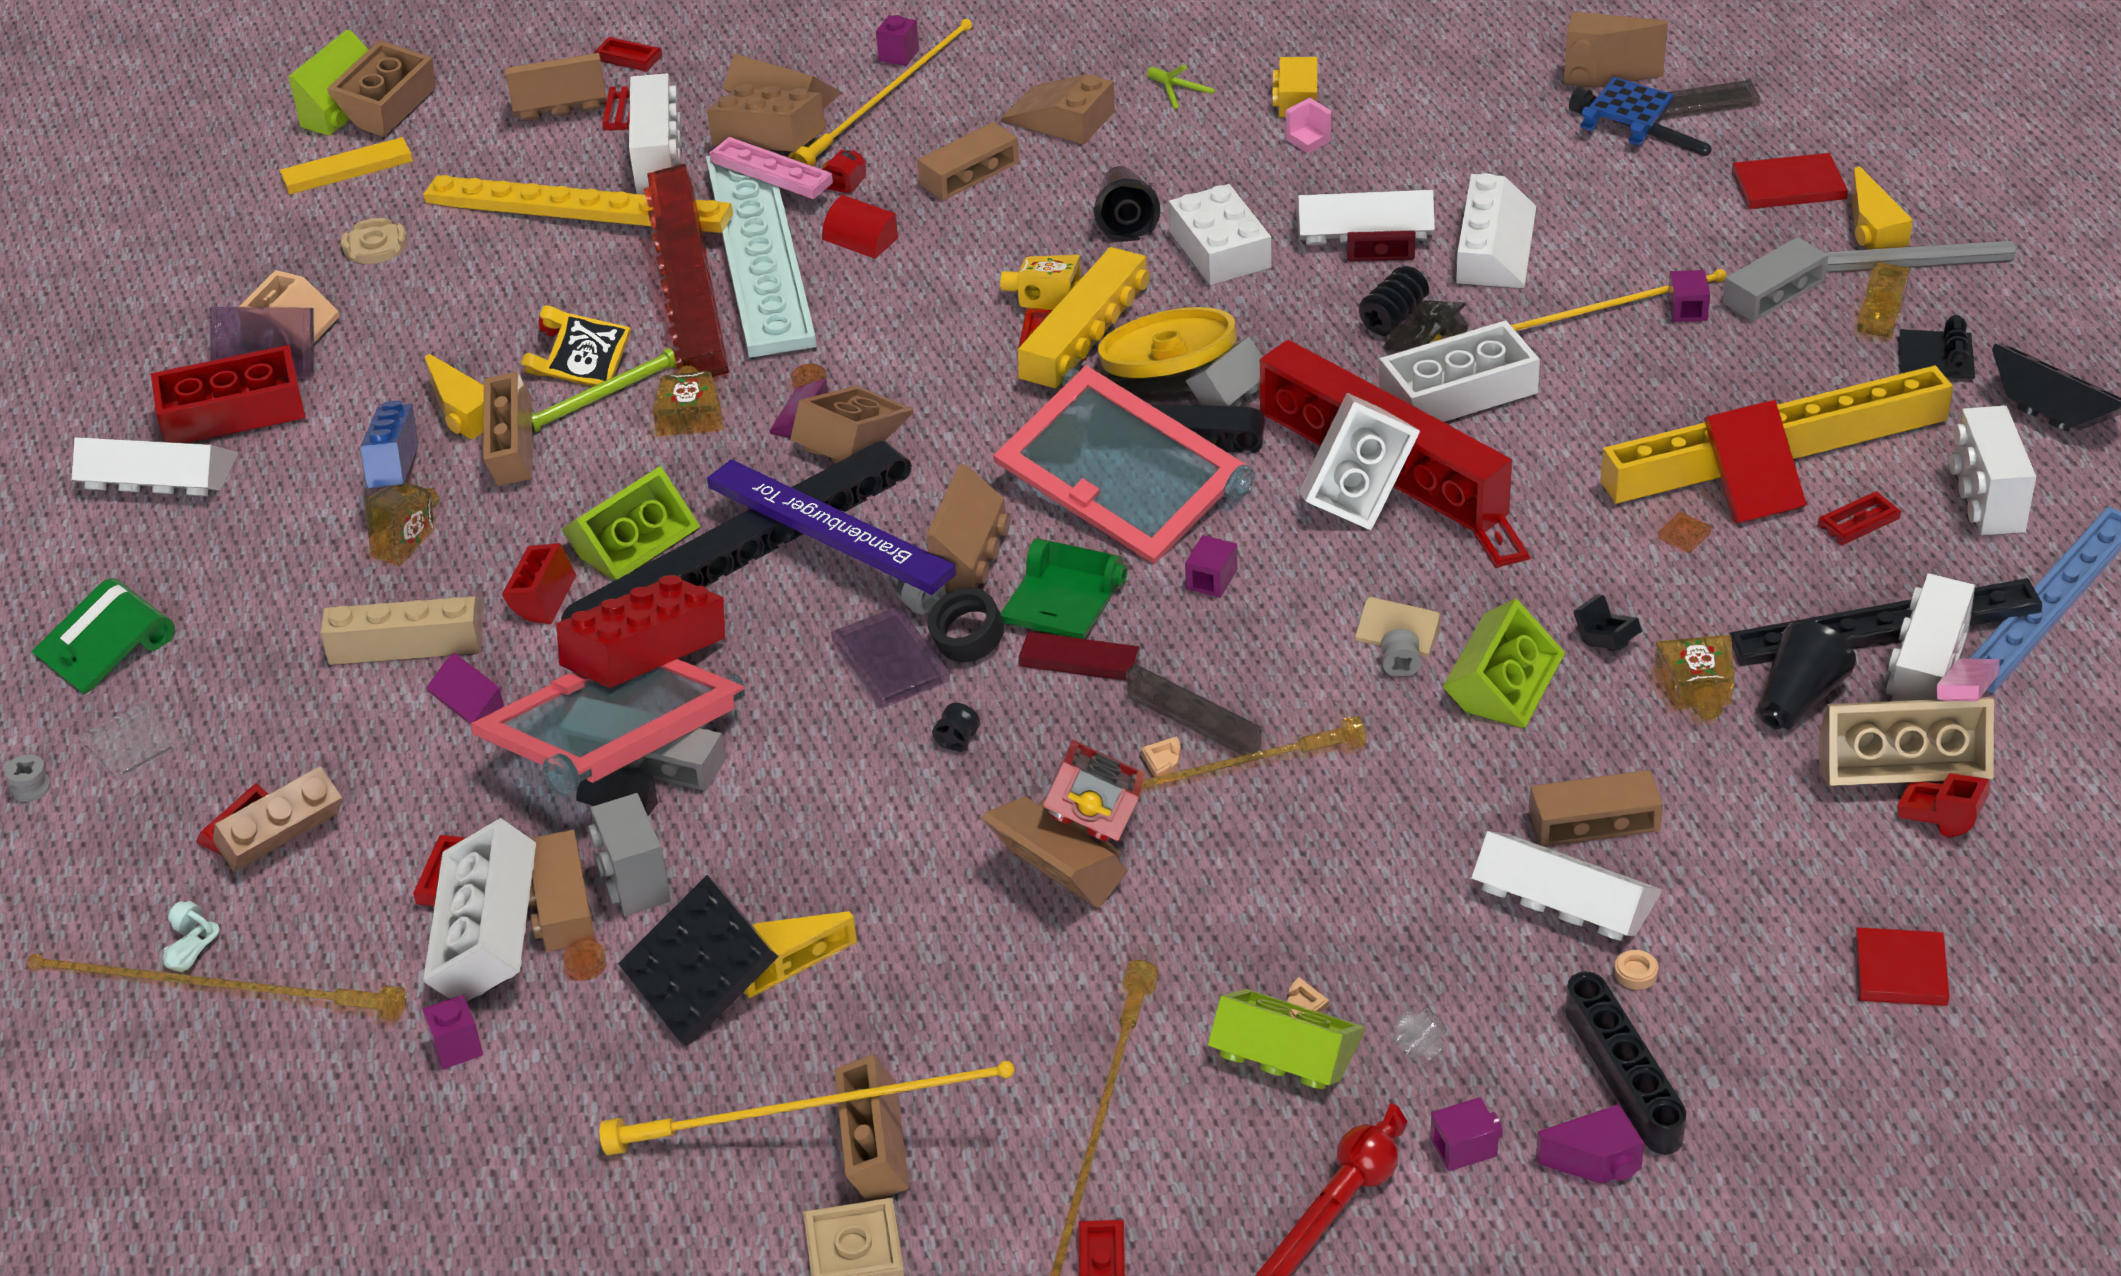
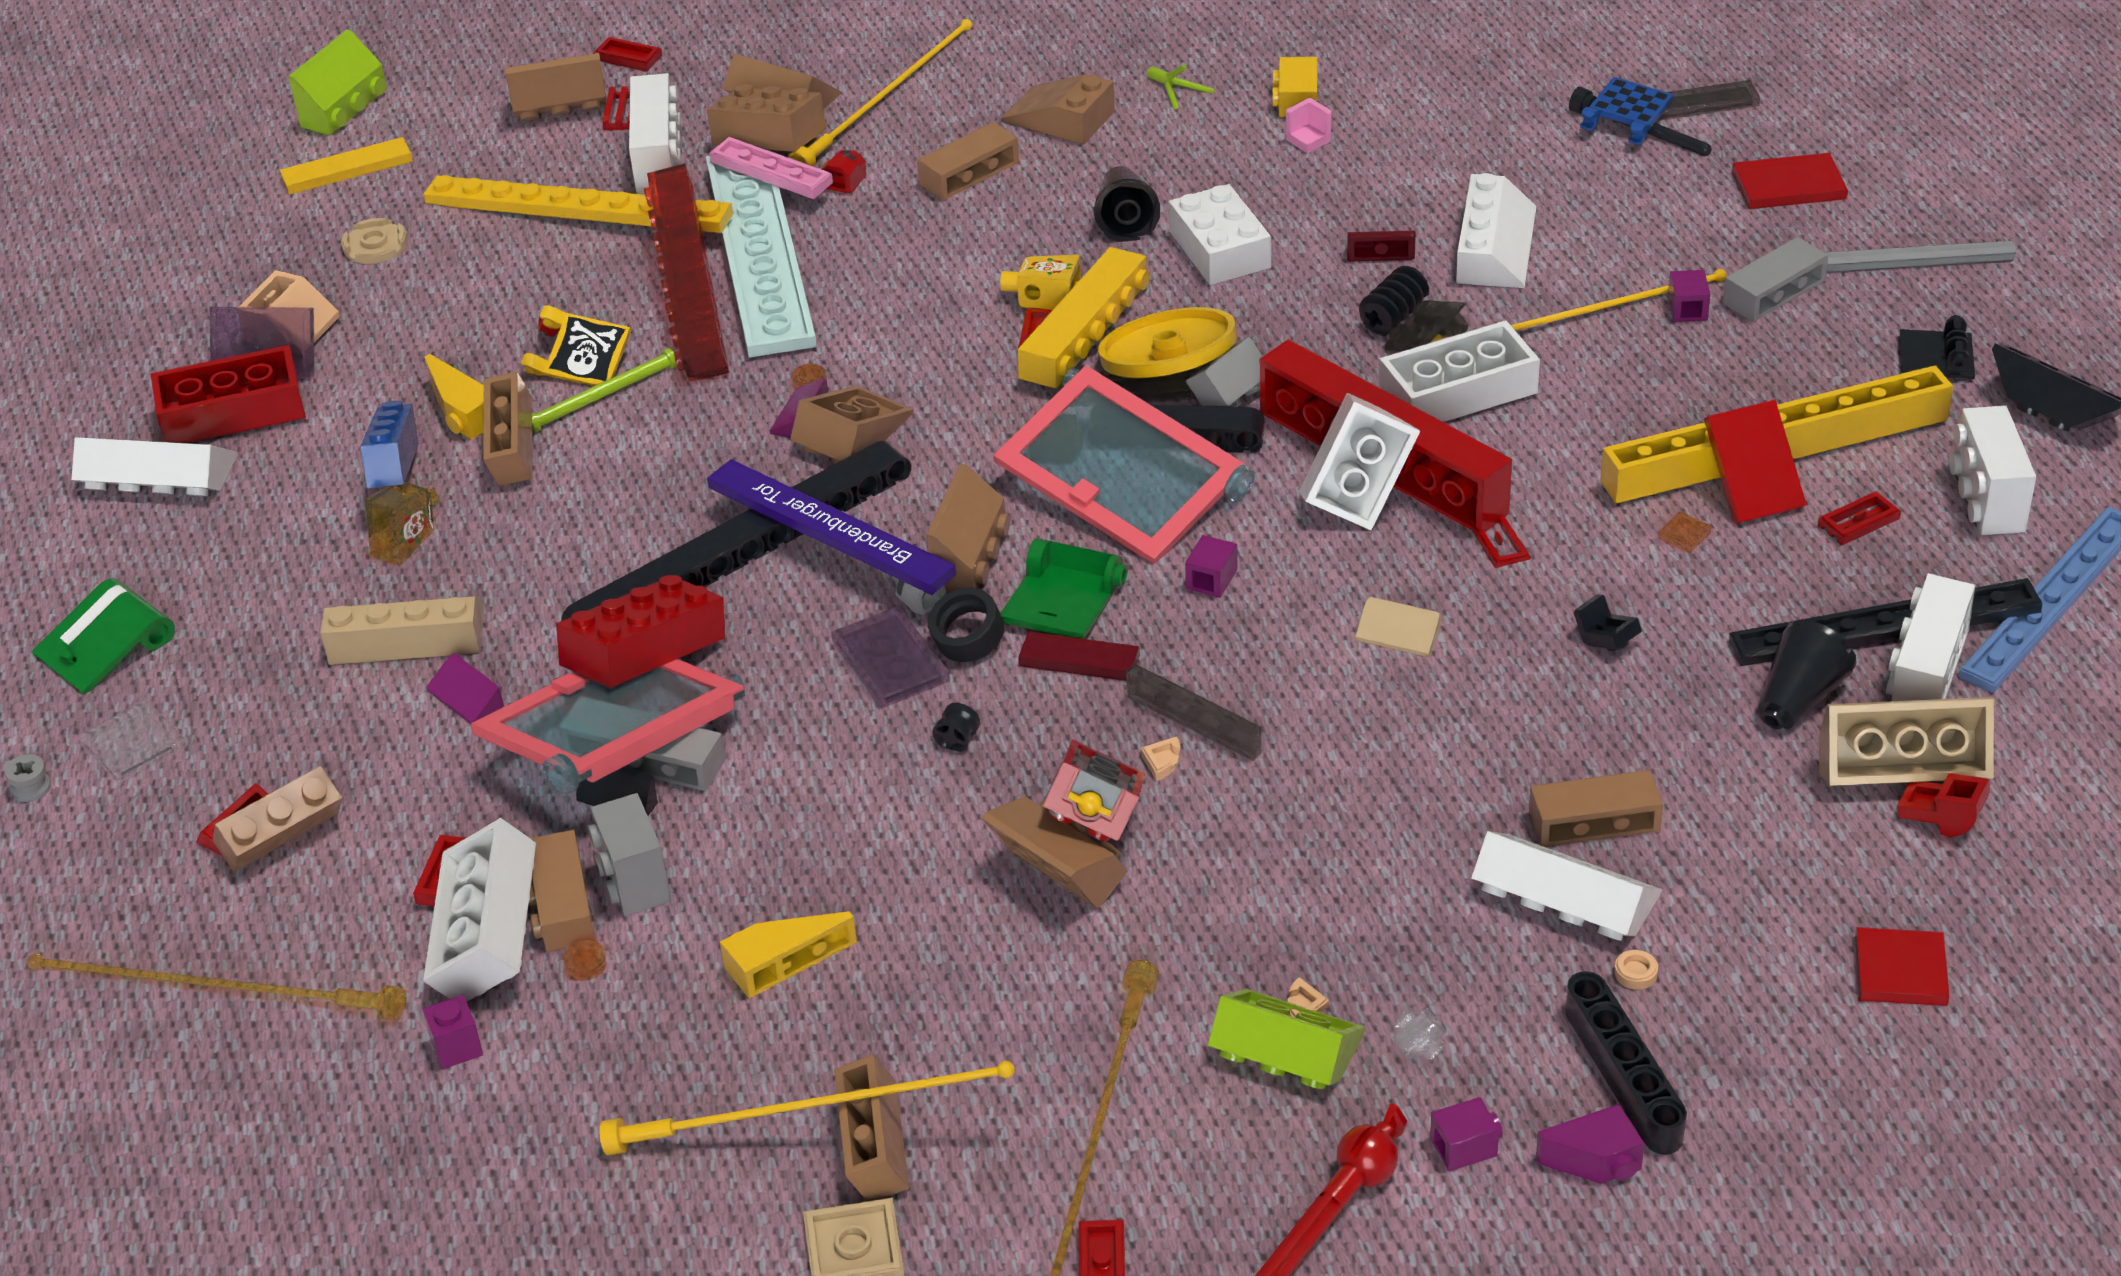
(184, 918): light aqua piece -> none
(383, 87): medium nougat slope -> none
(540, 583): red brick -> none
(632, 526): lime slope -> none
(687, 403): clear yellow torso -> none
(697, 960): black plate -> none
(860, 226): red brick -> none
(897, 40): magenta brick -> none
(1336, 214): white slope -> none
(1351, 732): clear yellow piece -> none
(1400, 653): light grey wheel -> none
(1505, 666): lime slope -> none
(1613, 47): medium nougat slope -> none
(1697, 673): clear yellow torso -> none
(1877, 217): yellow slope -> none
(1883, 299): clear yellow brick -> none
(1967, 679): bright pink tile -> none

